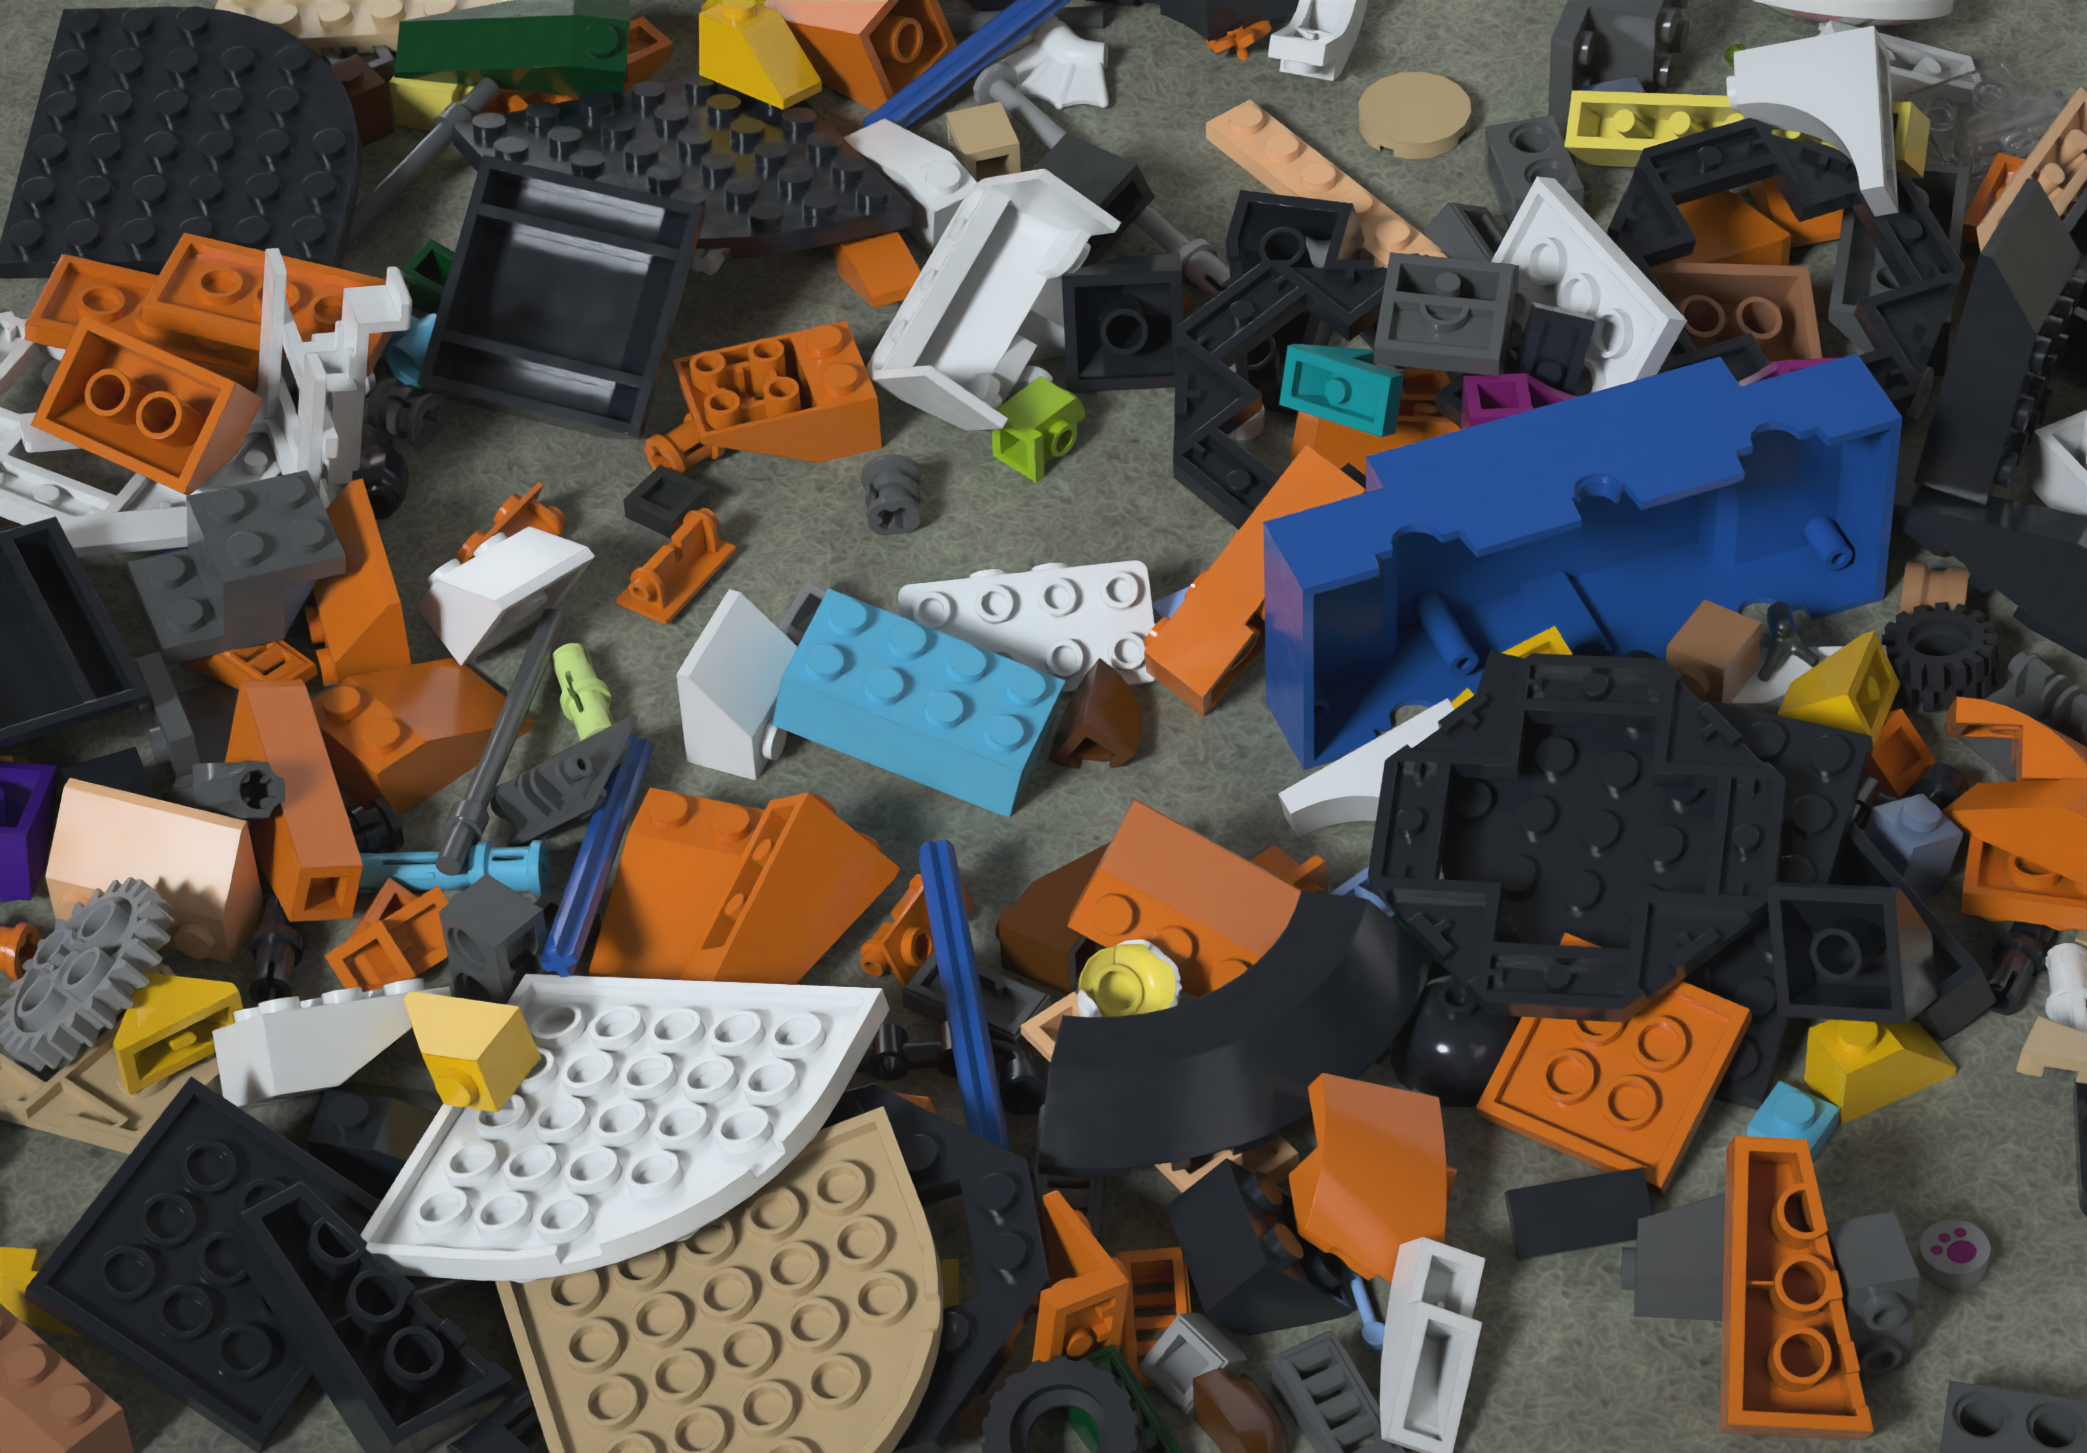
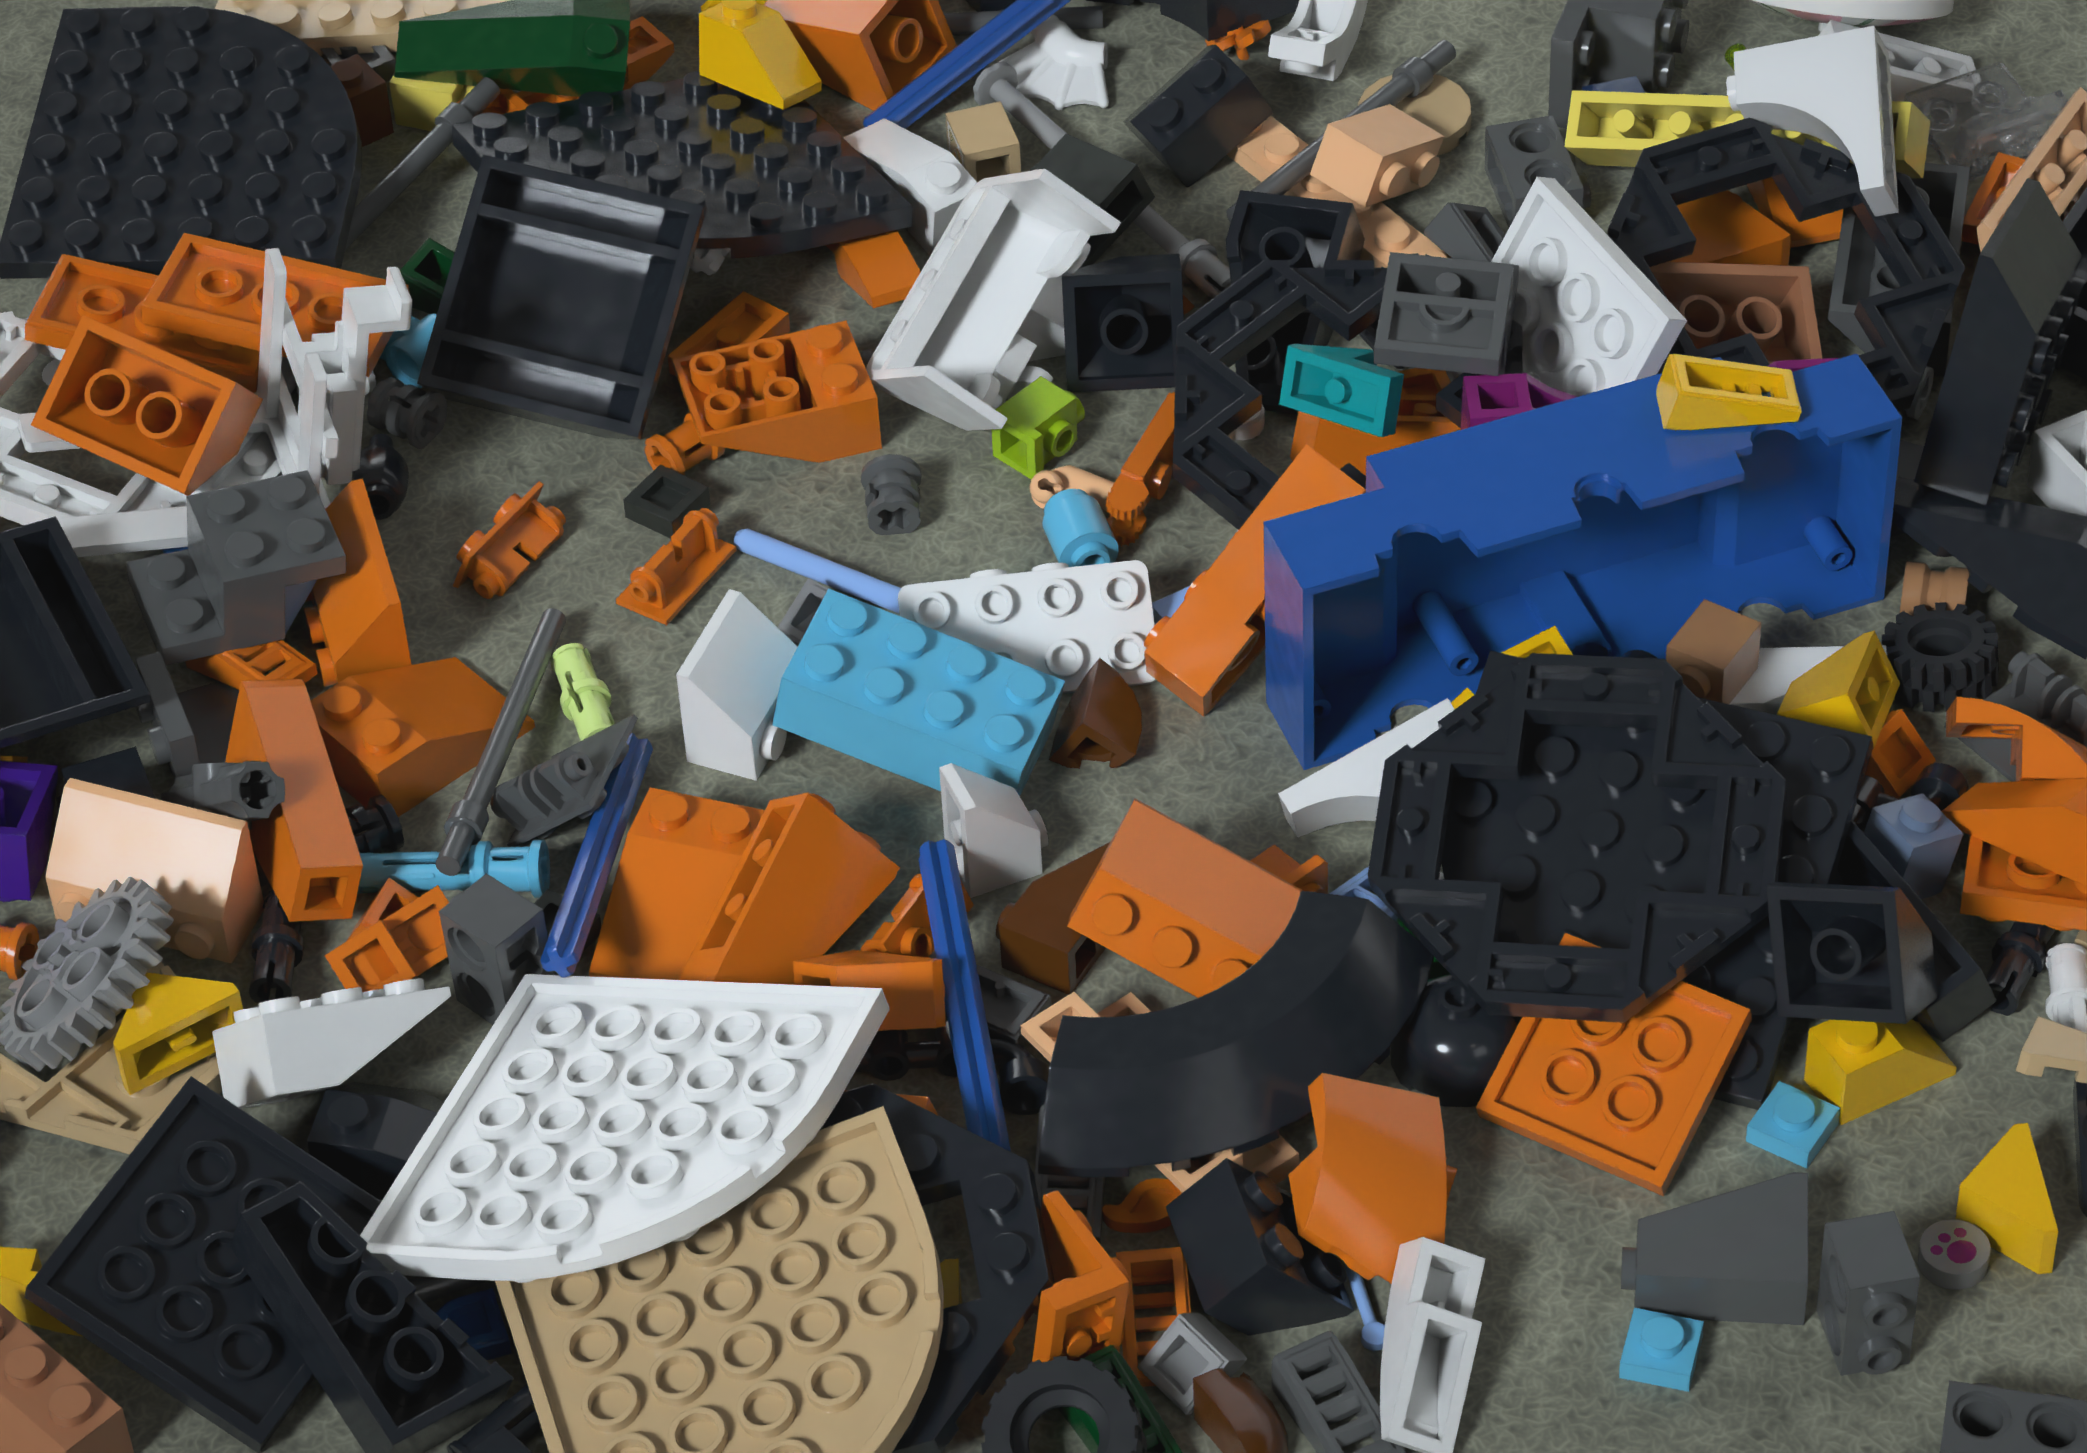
(472, 1048): yellow slope -> none
(481, 1320): none -> blue tile
(500, 589): white slope -> none
(737, 323): none -> orange plate
(818, 568): none -> light blue bar
(909, 983): none -> orange slope
(990, 829): none -> white slope
(1049, 482): none -> light nougat arm
(1078, 529): none -> medium azure brick
(1128, 981): light yellow hair -> none
(1143, 476): none -> orange hinge
(1143, 1207): none -> orange piece
(1199, 115): none -> black slope
(1377, 155): none -> light nougat brick
(1407, 81): none -> dark grey bar
(1553, 347): black slope -> none
(1577, 1213): black tile -> none
(1661, 1349): none -> medium azure plate
(1722, 394): none -> yellow slope
(1783, 1314): orange wedge -> none
(1784, 641): pearl dark grey bar -> none
(2011, 1202): none -> yellow slope

